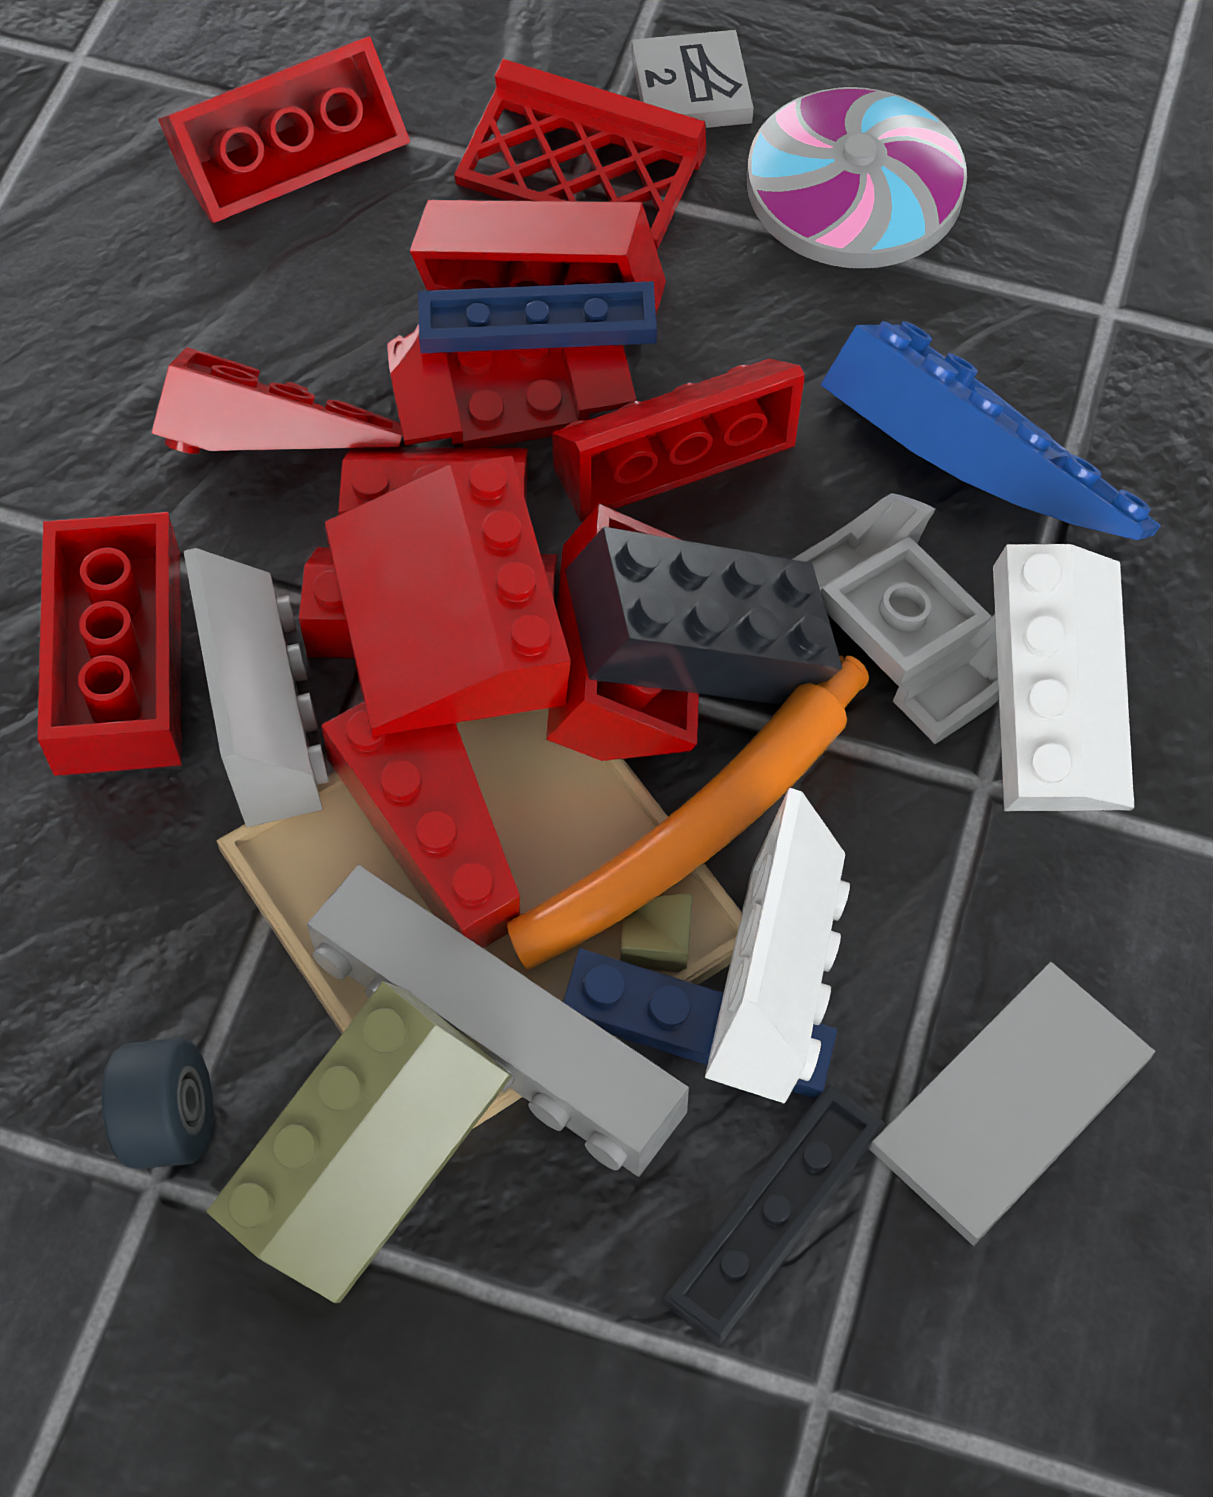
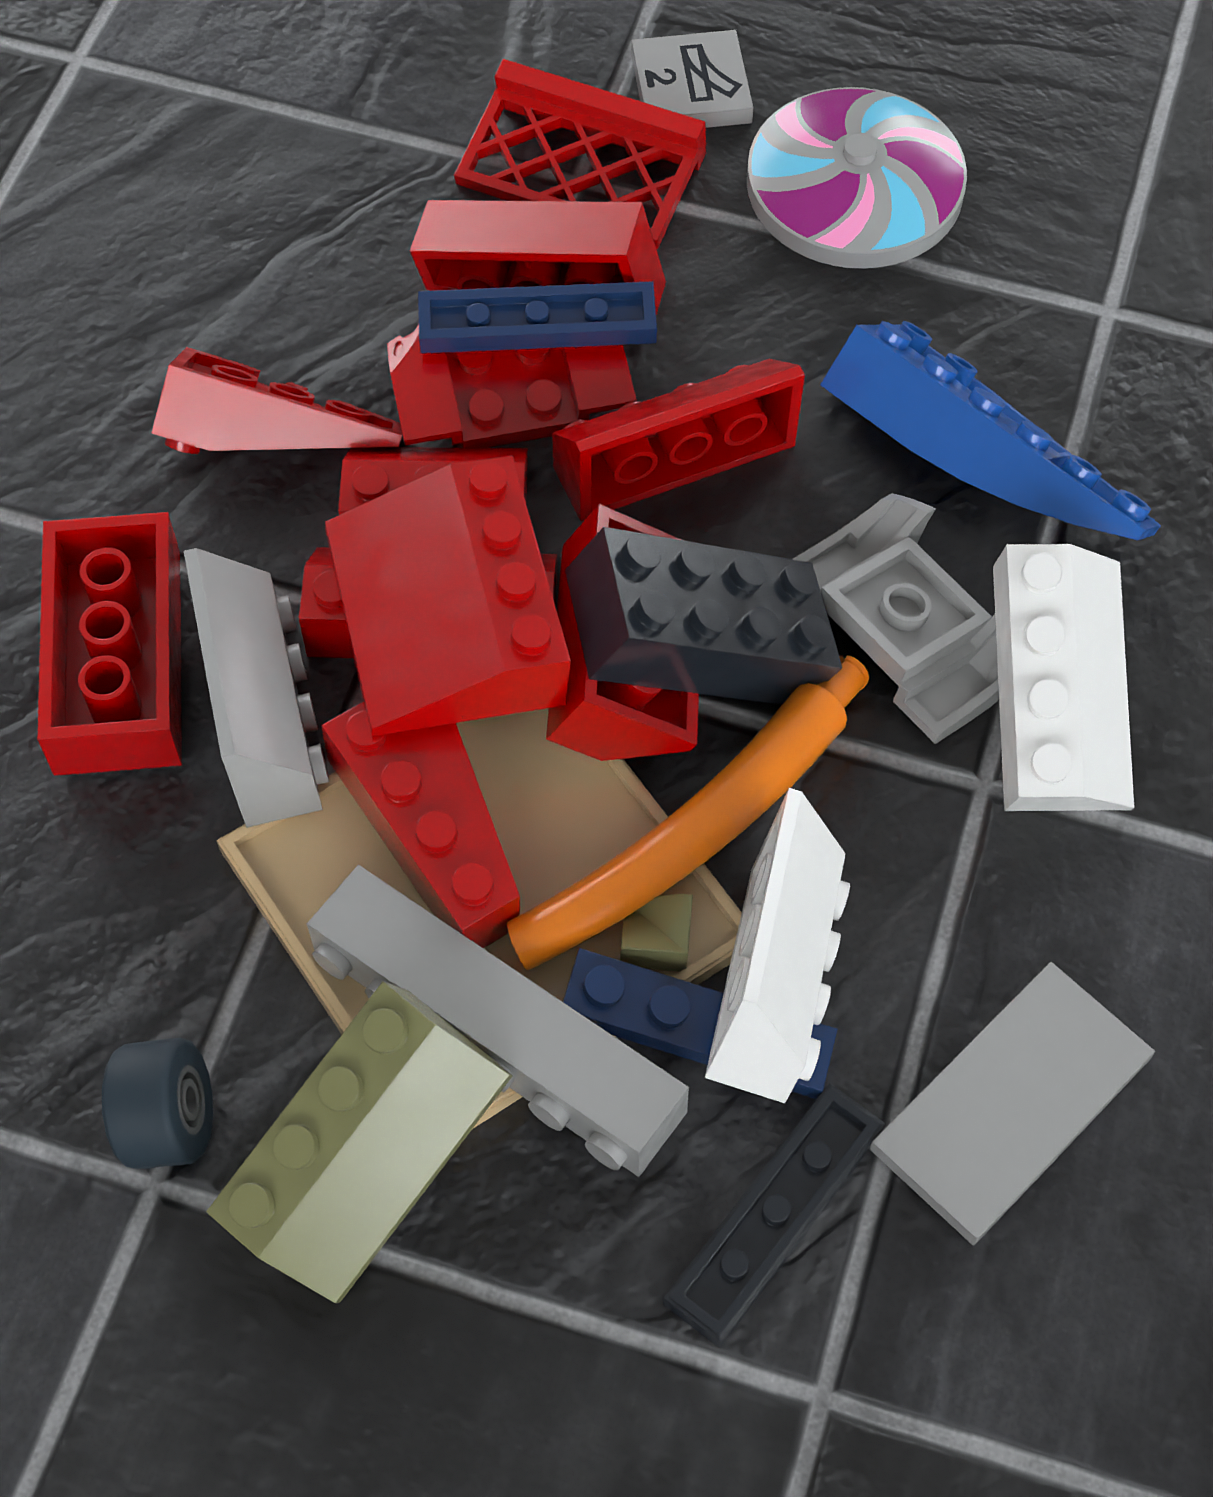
(285, 129): red slope -> none

